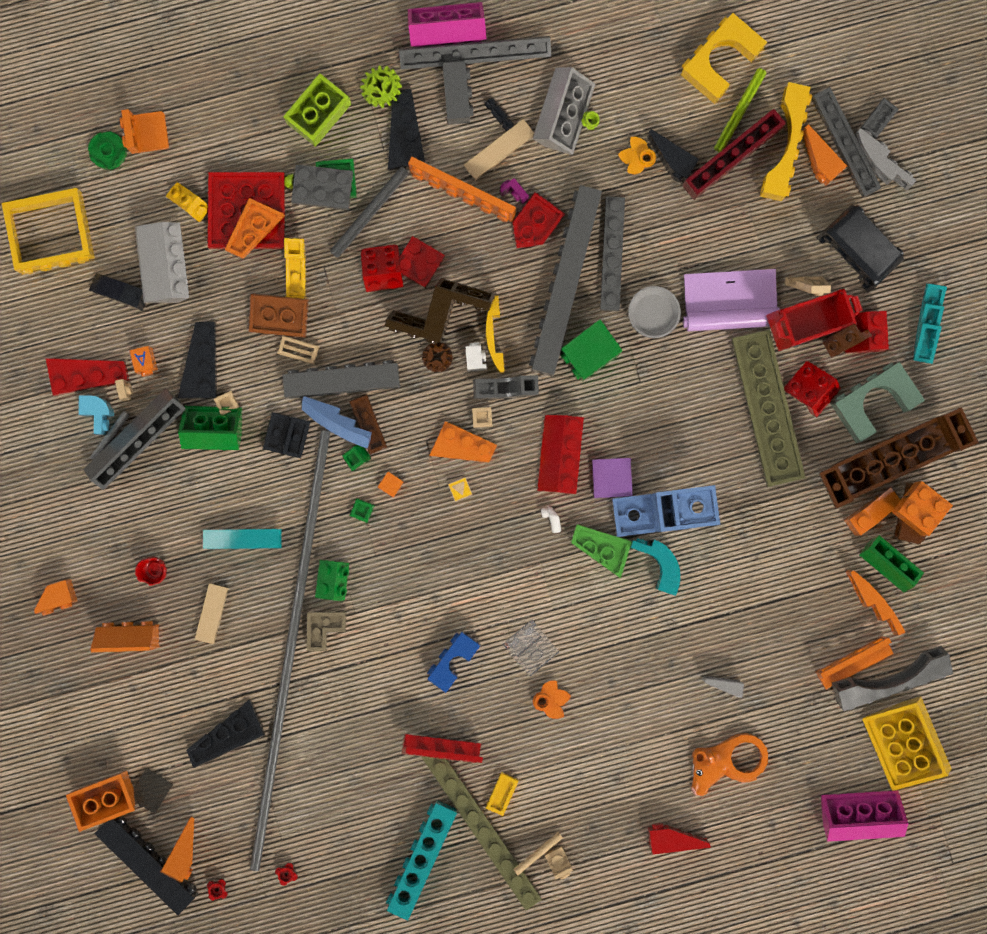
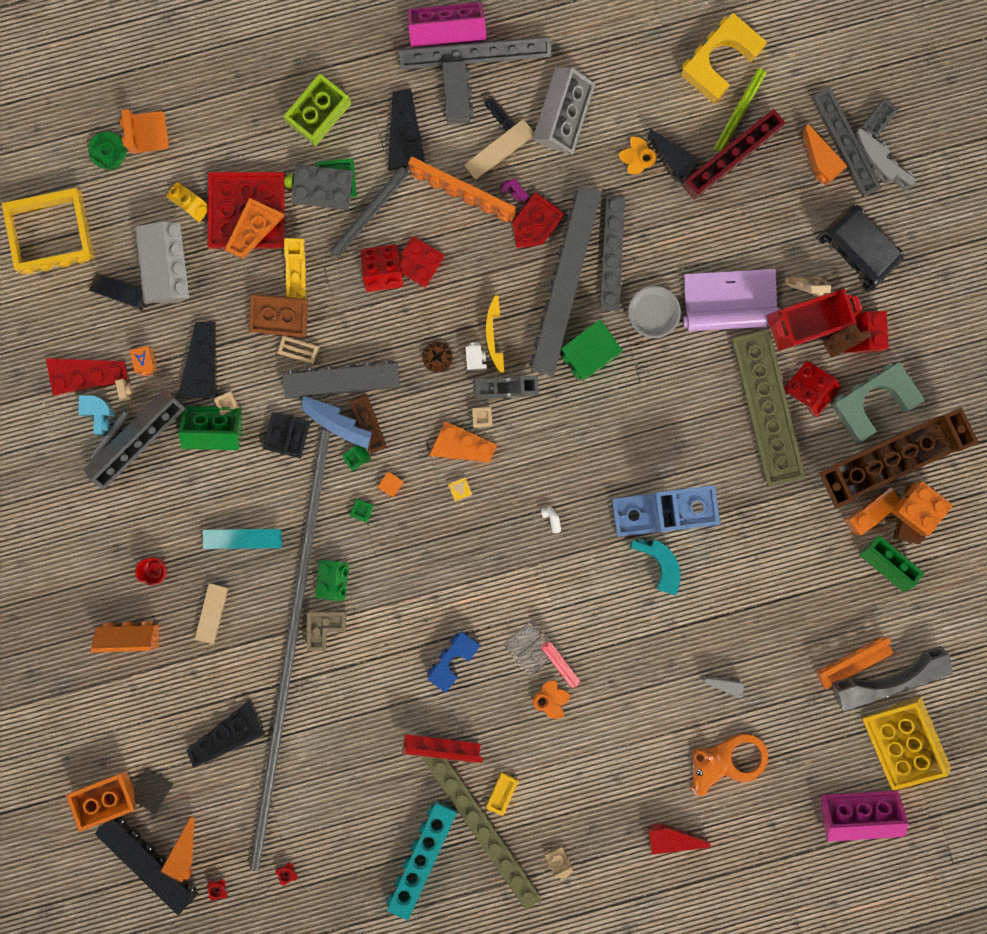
(56, 595): orange slope -> none
(390, 85): lime gear -> none
(440, 309): dark brown bracket -> none
(537, 854): tan bar -> none
(560, 454): red slope -> none
(560, 664): none -> coral axle
(593, 116): lime plate -> none
(603, 548): bright green wing -> none
(612, 477): medium lavender tile -> none
(793, 104): yellow arch -> none
(870, 597): orange slope -> none
(929, 323): teal slope -> none

